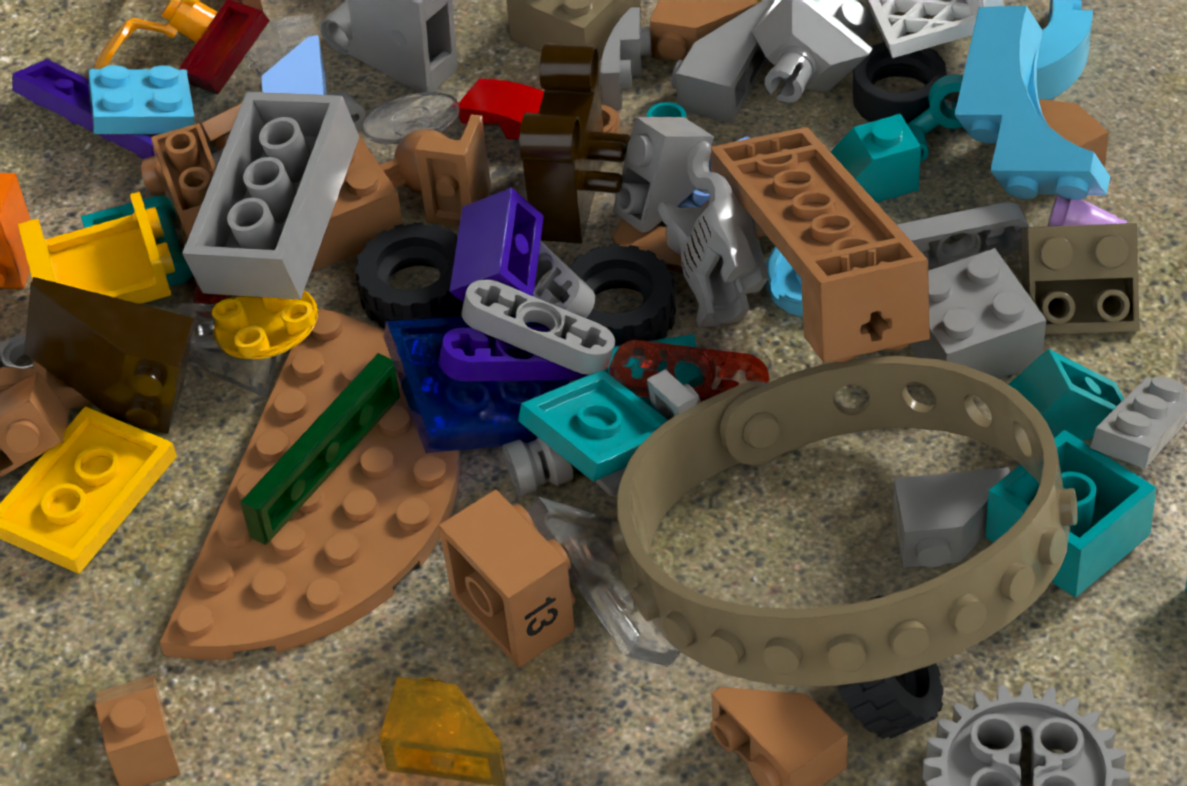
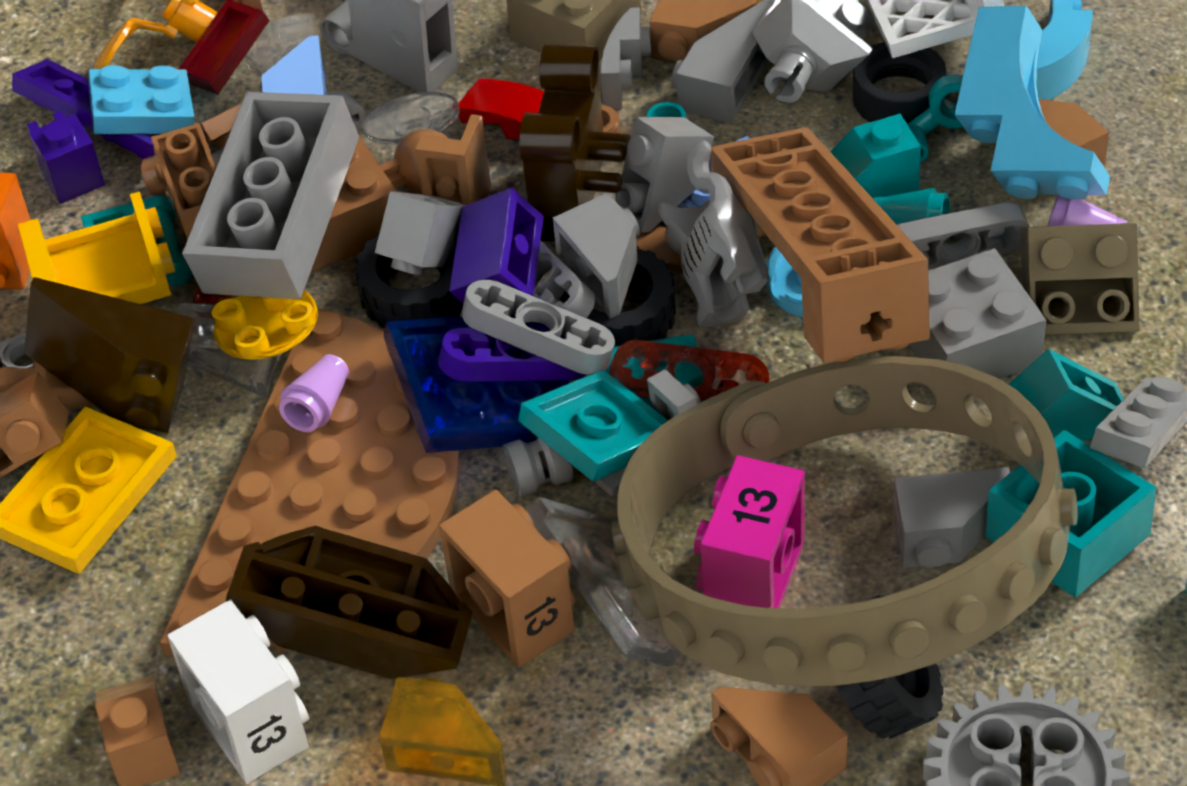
(66, 157): none -> dark purple brick
(241, 689): none -> white brick
(313, 395): none -> lavender cone
(320, 449): dark green tile -> none
(351, 603): none -> dark brown wedge
(418, 231): none -> light grey slope
(600, 248): none -> light grey slope
(753, 534): none -> dark pink brick
(914, 205): none -> teal cone

